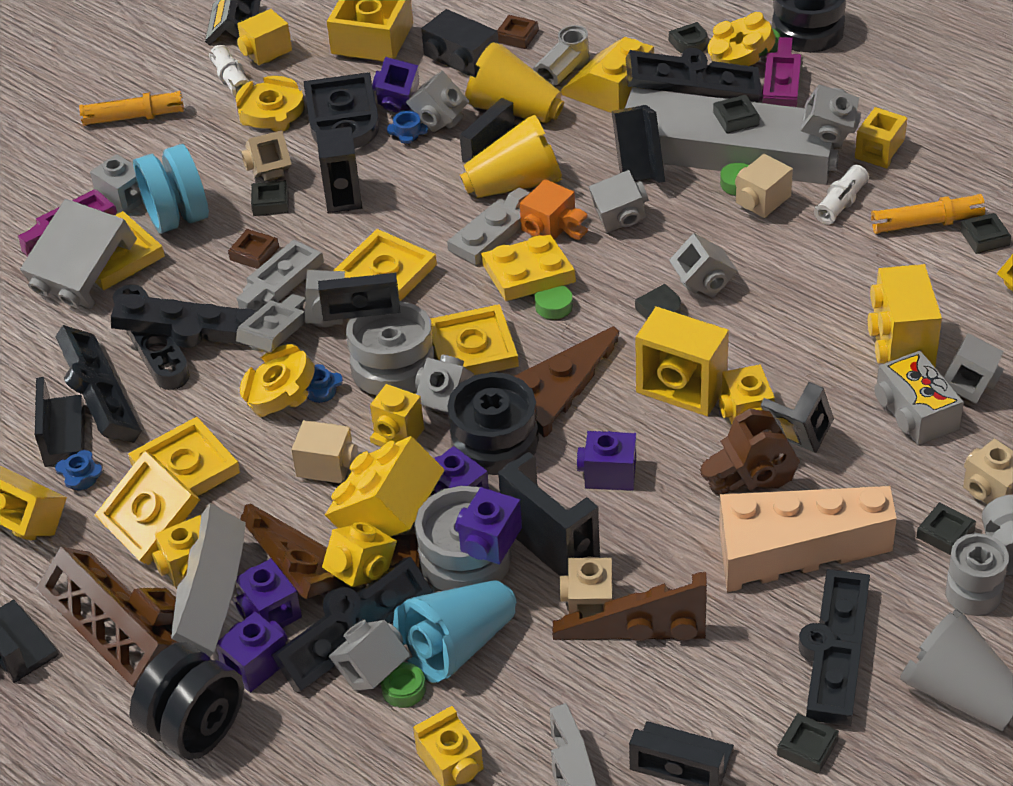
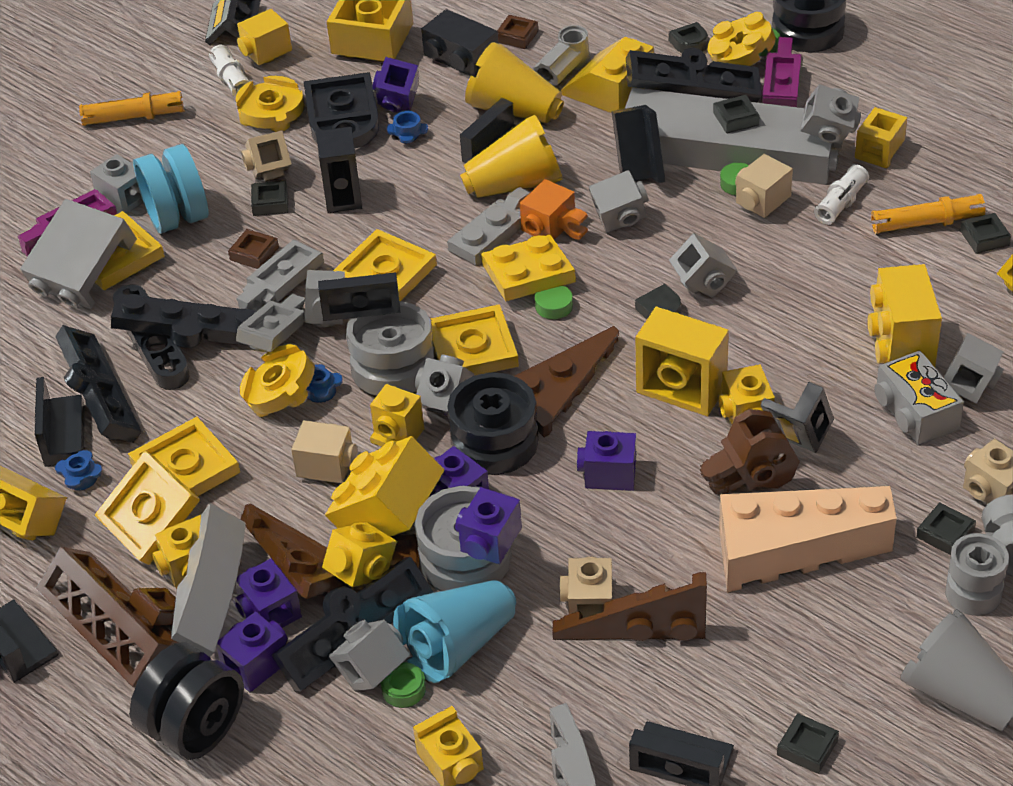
(438, 102): light grey brick -> none
(546, 525): black panel -> none
(836, 647): black hinge -> none

